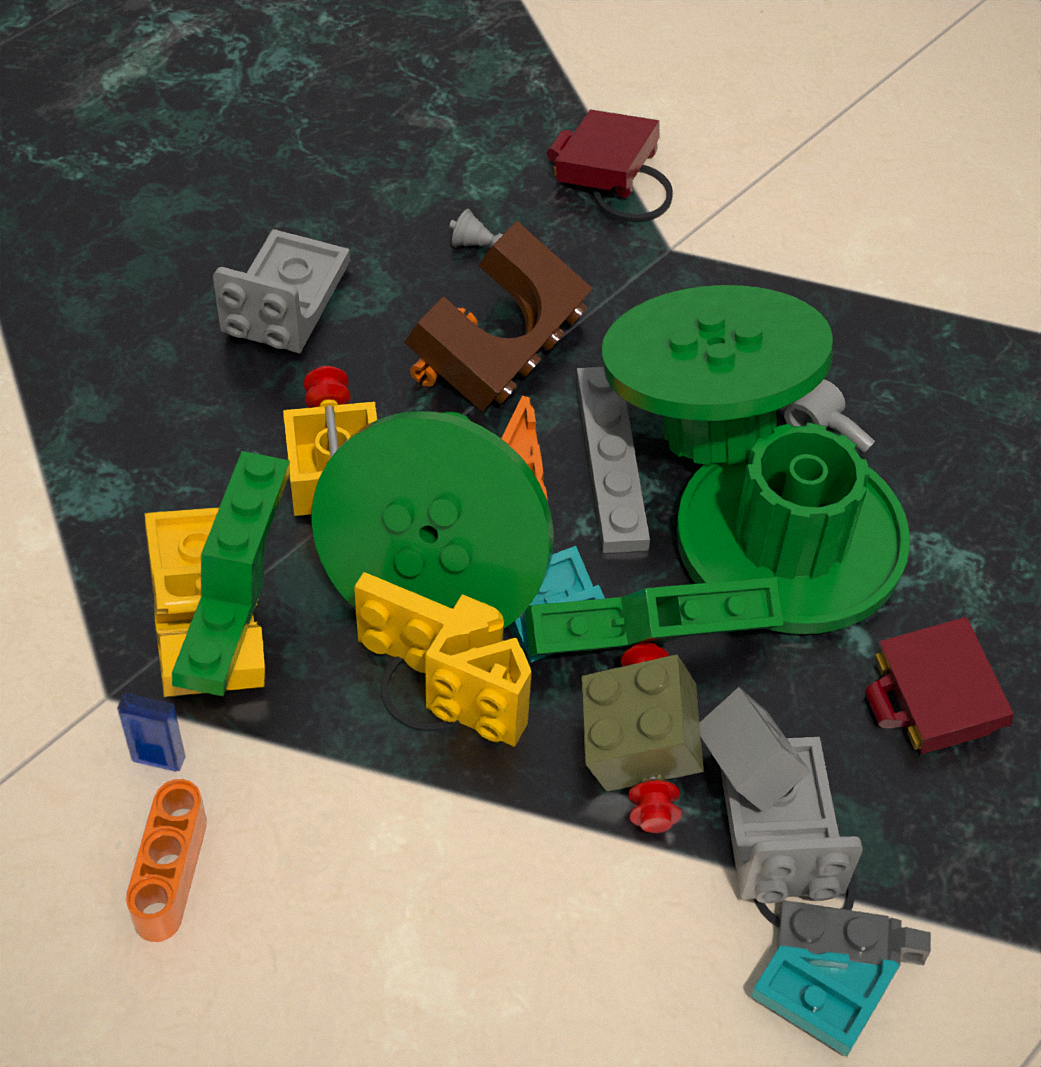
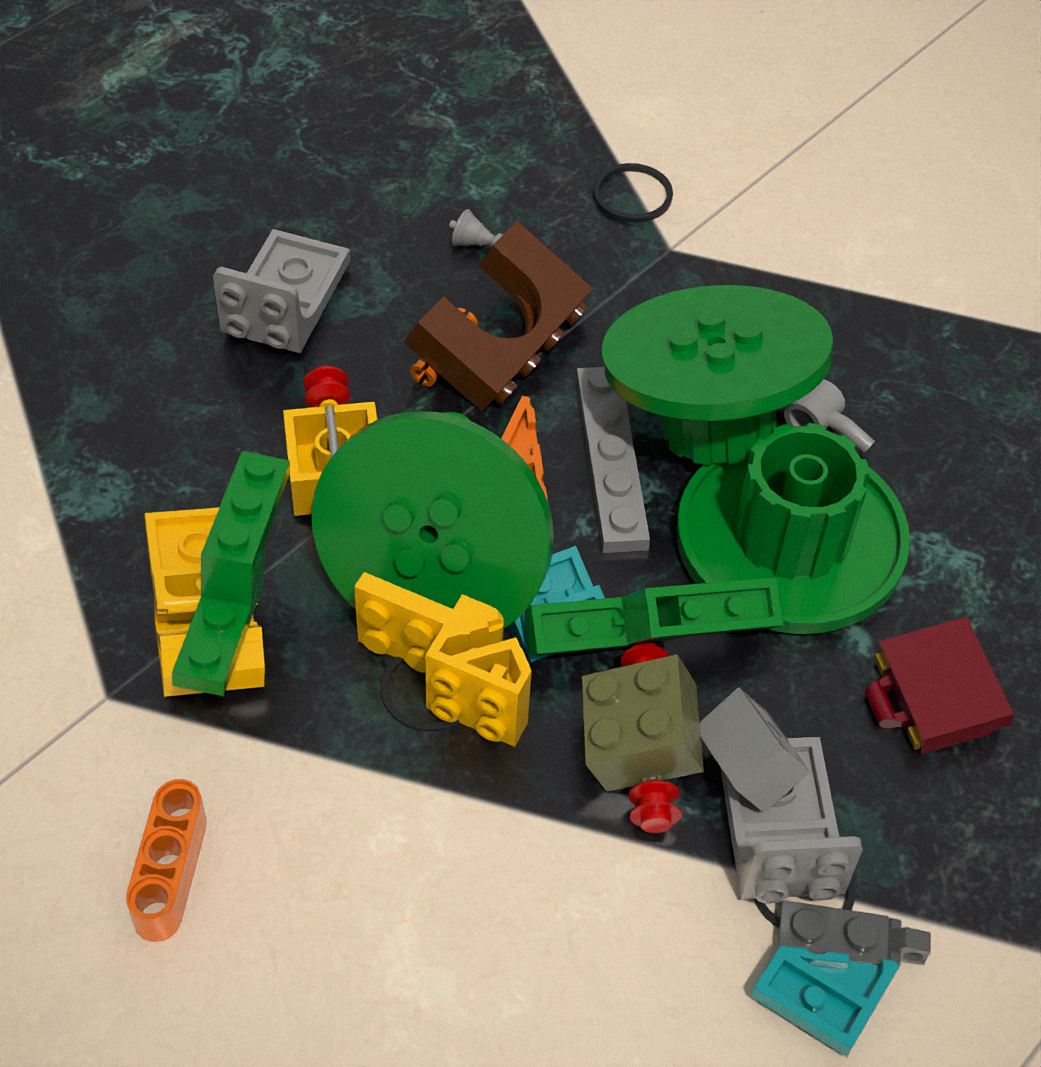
(151, 732): clear blue tile -> none
(605, 151): dark red piece -> none

